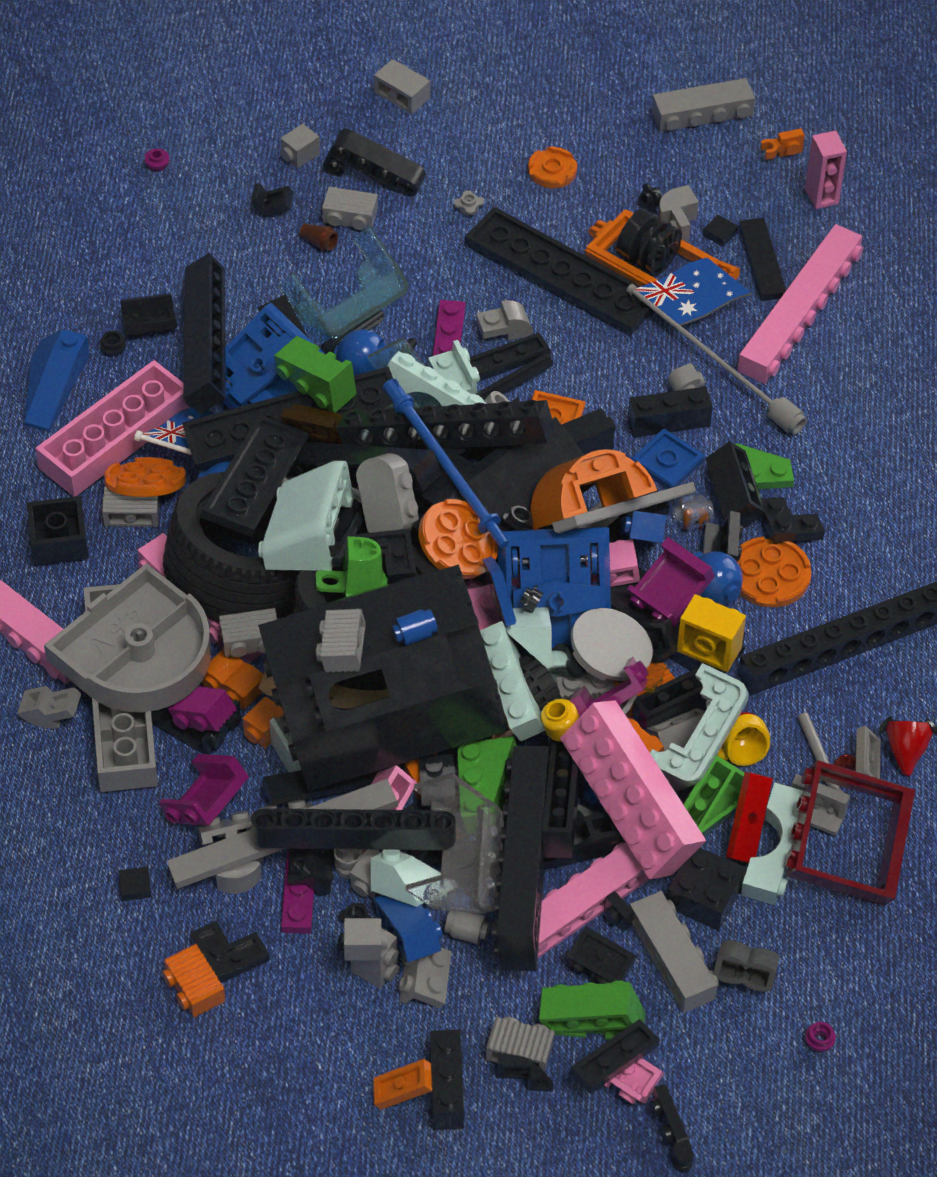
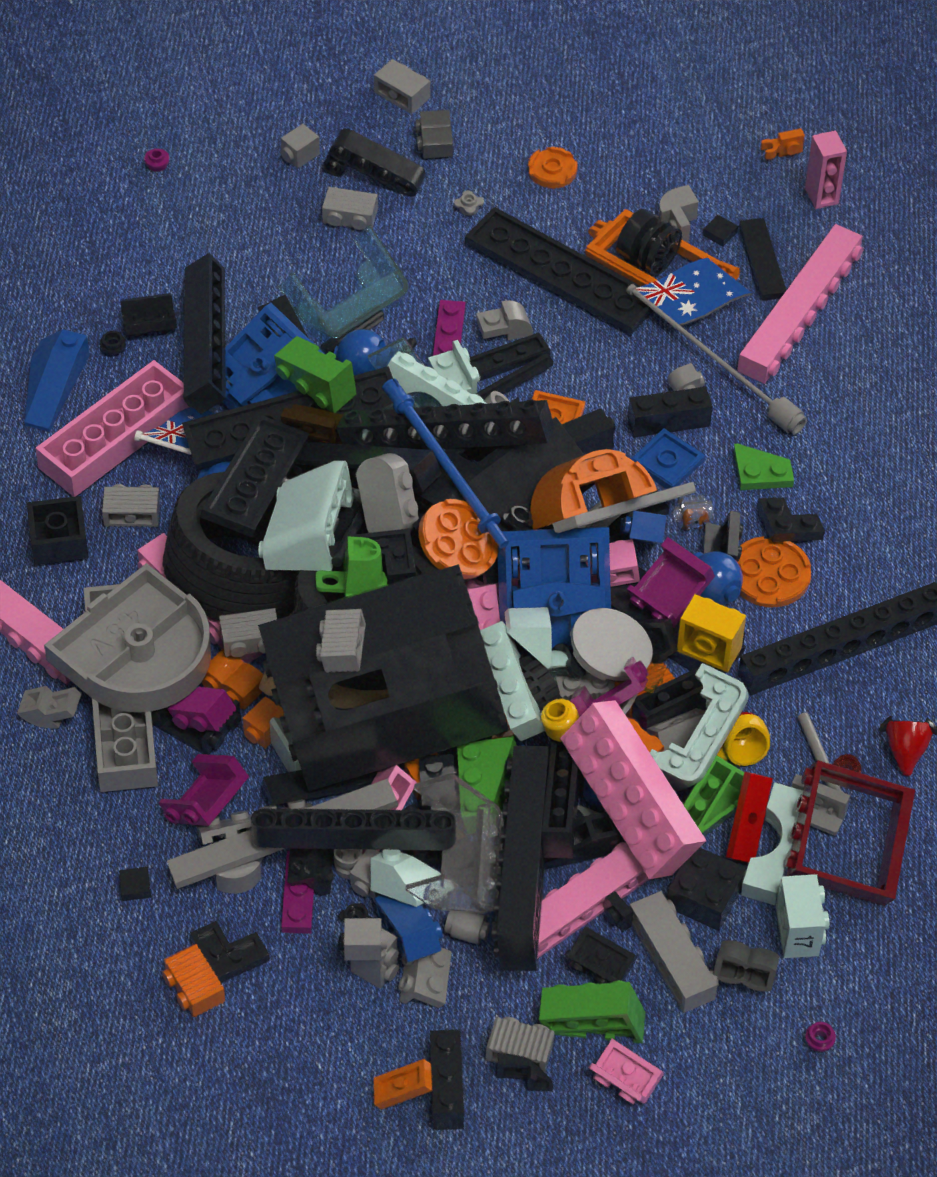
(145, 477): orange tile -> none
(271, 201): black bracket -> none
(320, 236): copper cone -> none
(414, 627): blue brick -> none
(435, 134): none -> dark grey brick
(499, 591): blue tile -> none
(531, 598): black plate -> none
(615, 1056): black plate -> none
(650, 197): black plate -> none
(672, 1129): black hinge -> none
(703, 105): light grey brick -> none
(735, 483): black brick -> none
(801, 916): none -> light aqua brick
(867, 752): light grey tile -> none

